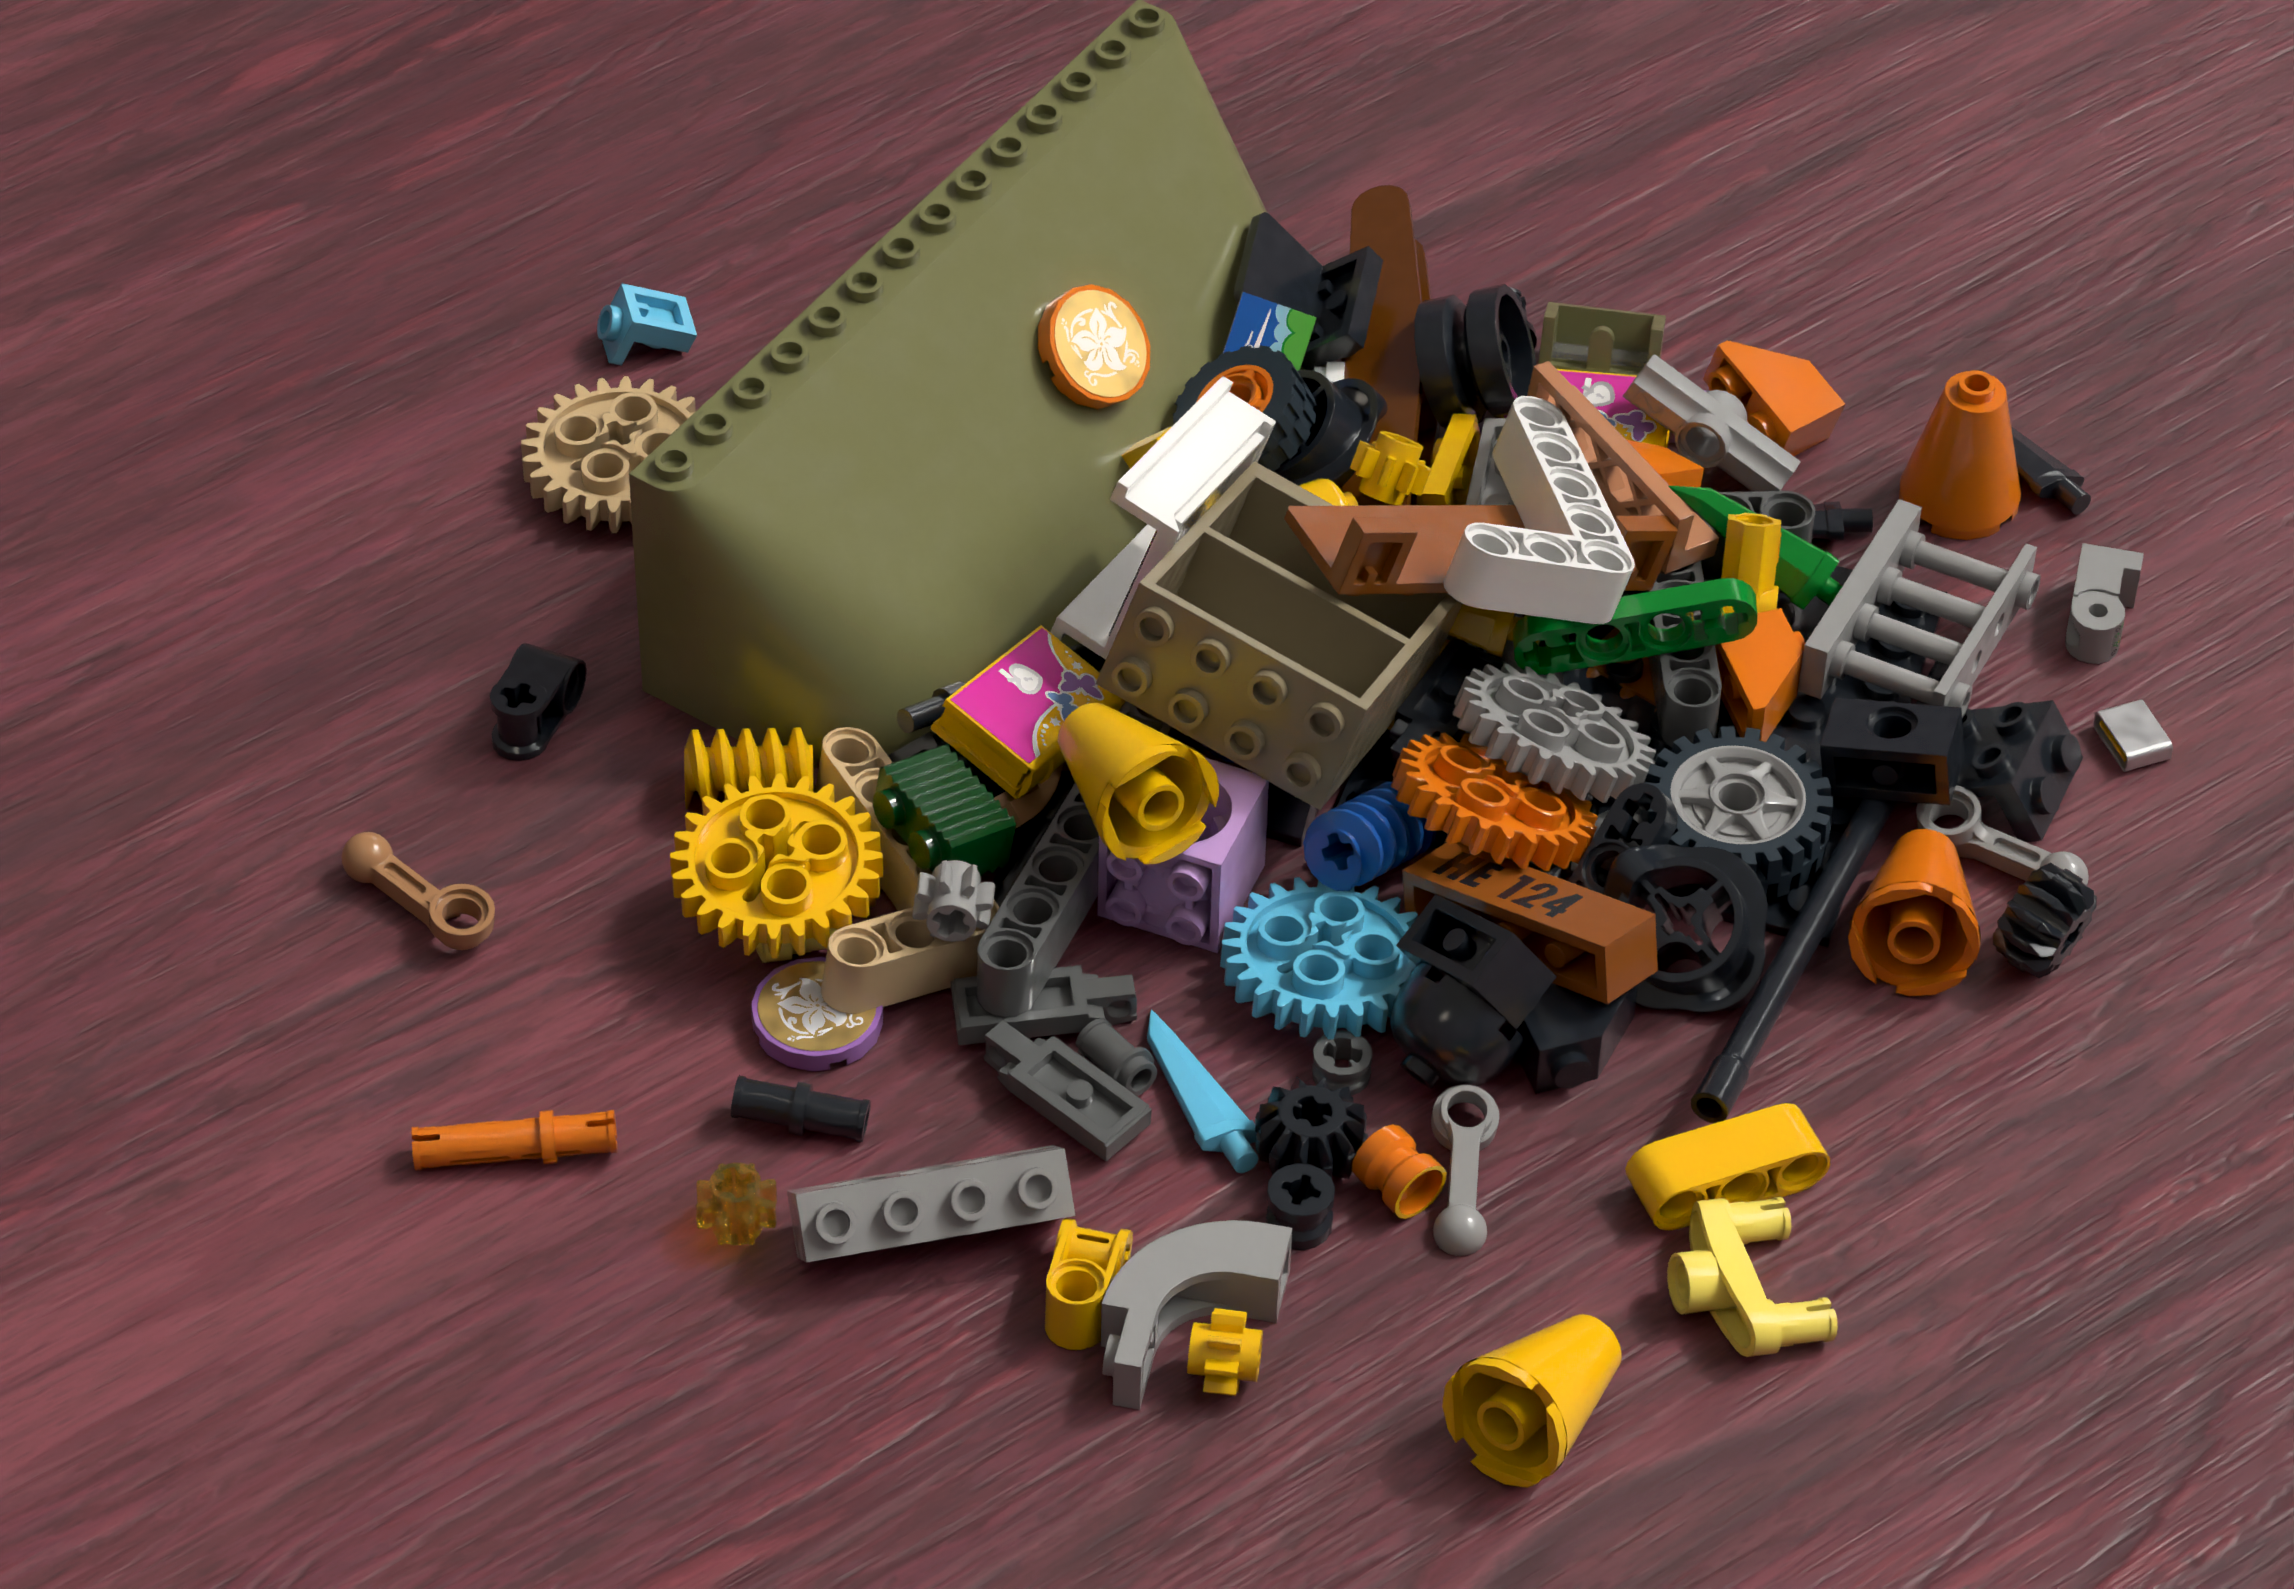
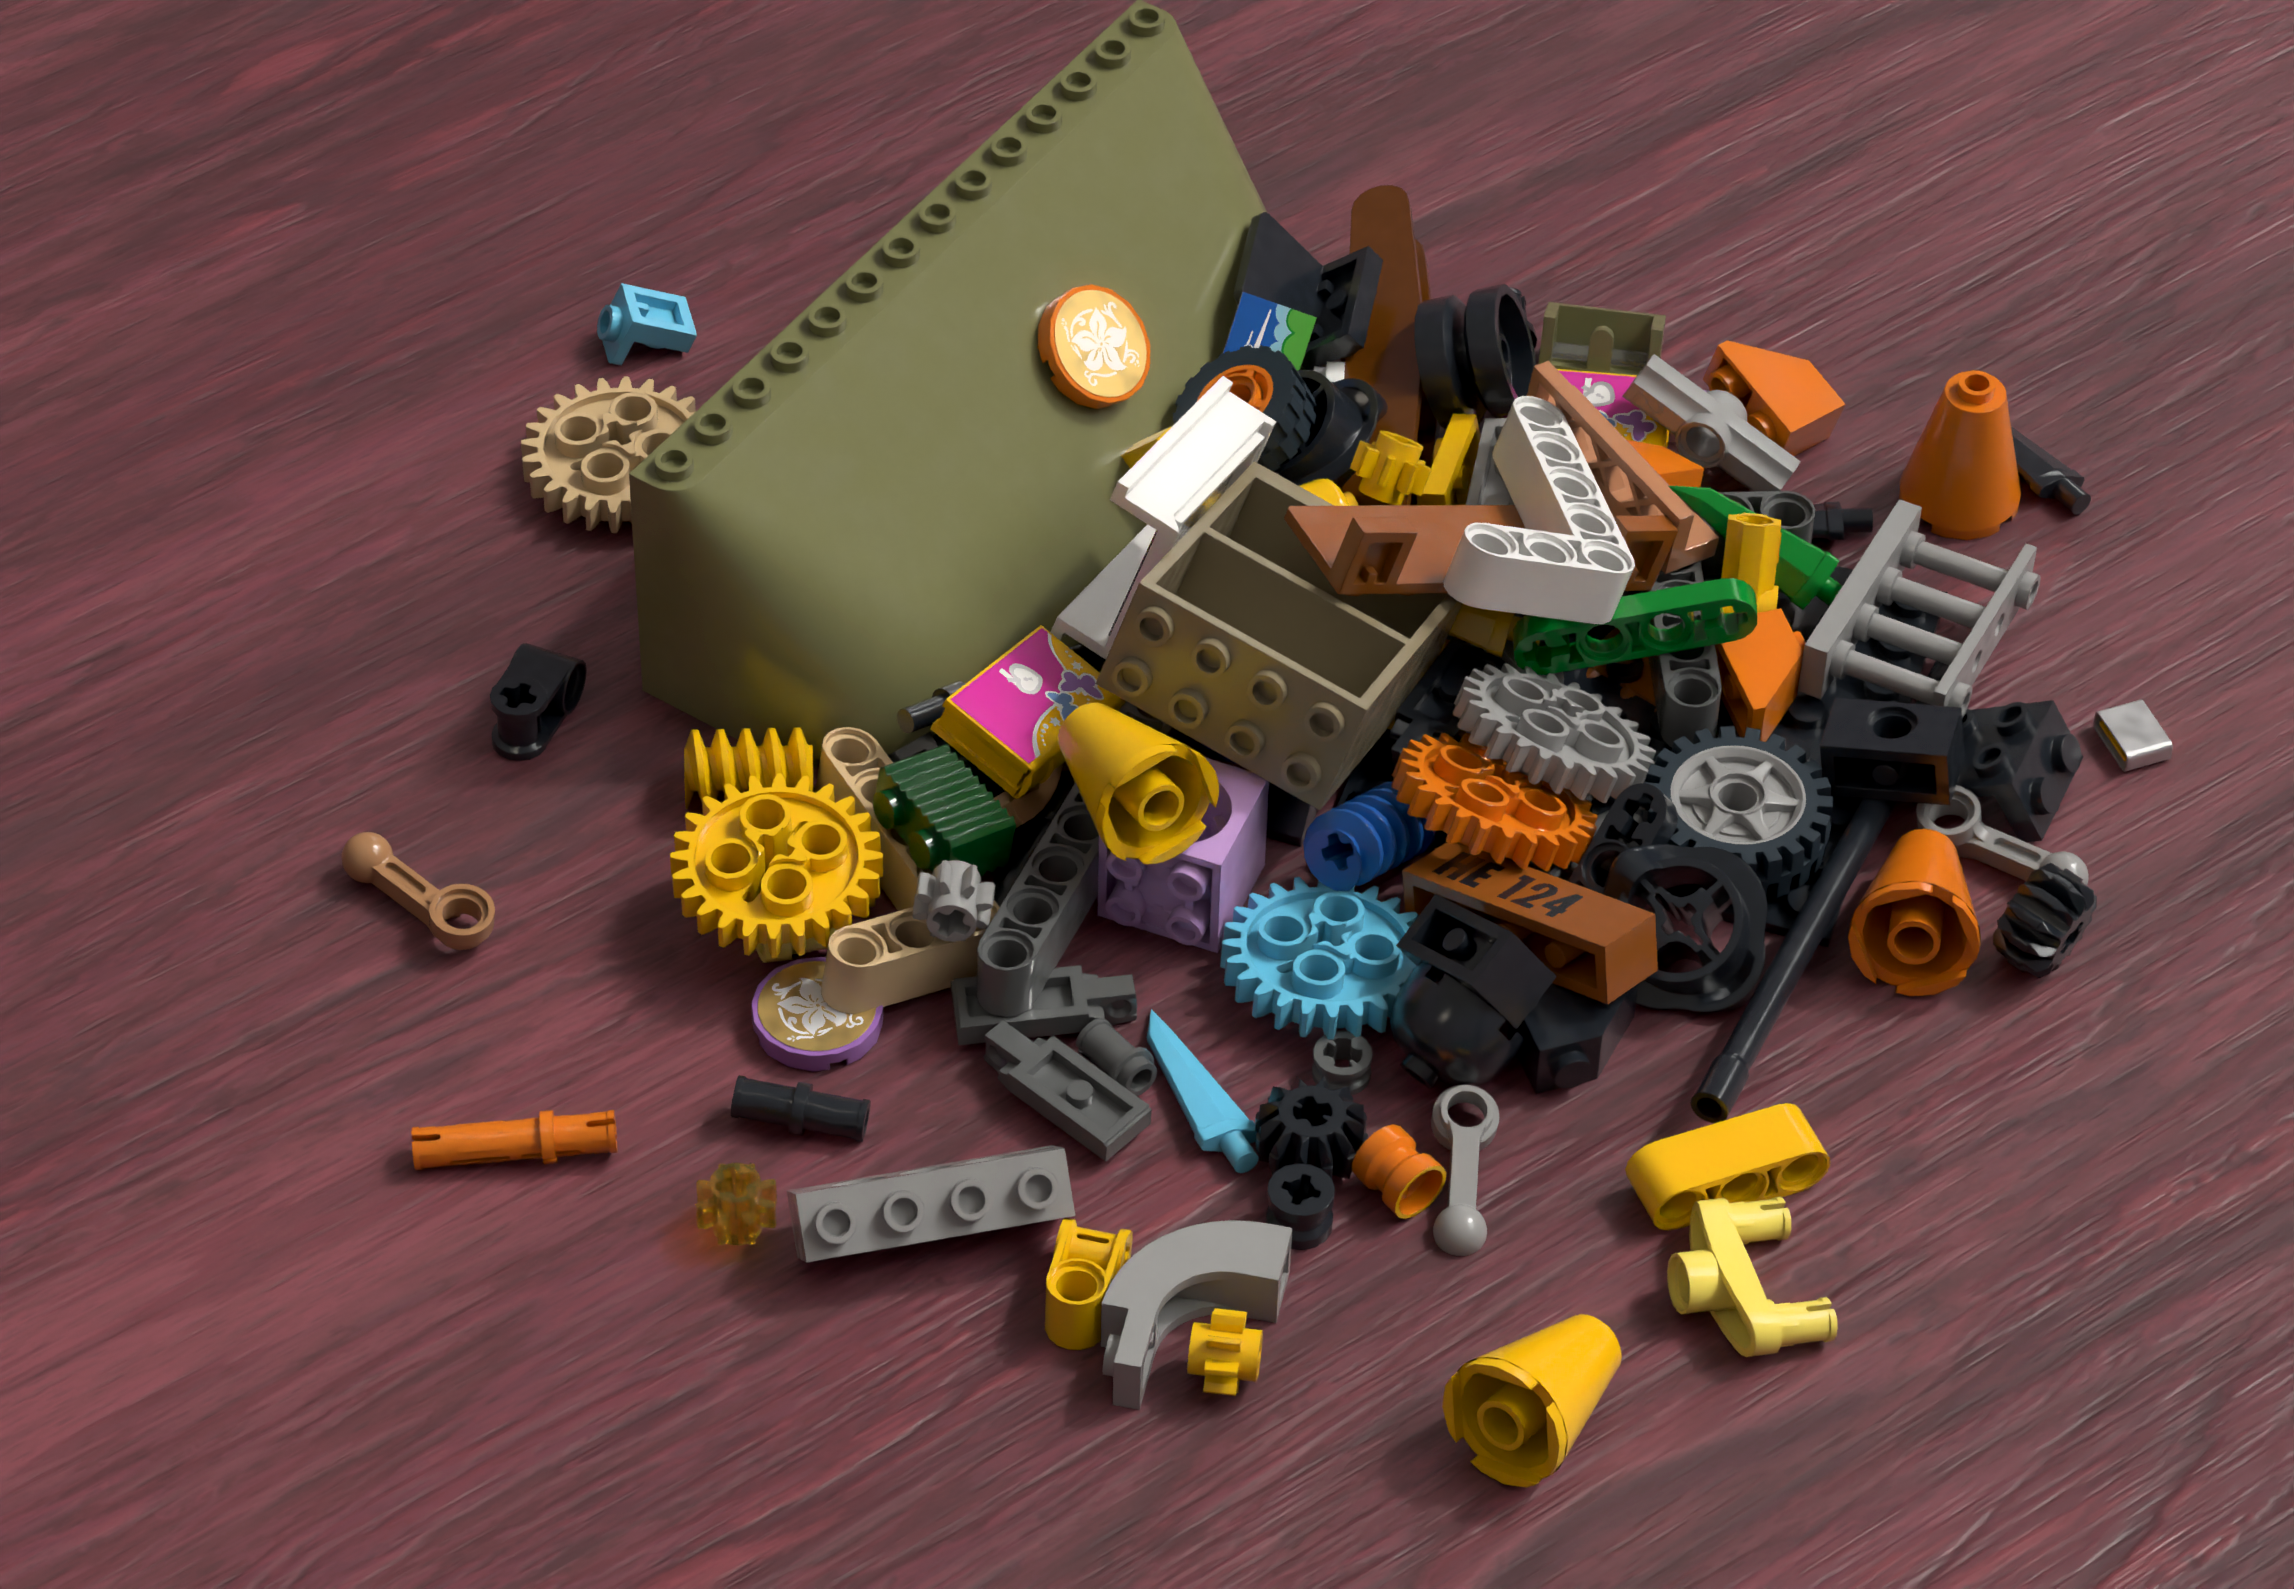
(2103, 586): light grey leg -> none

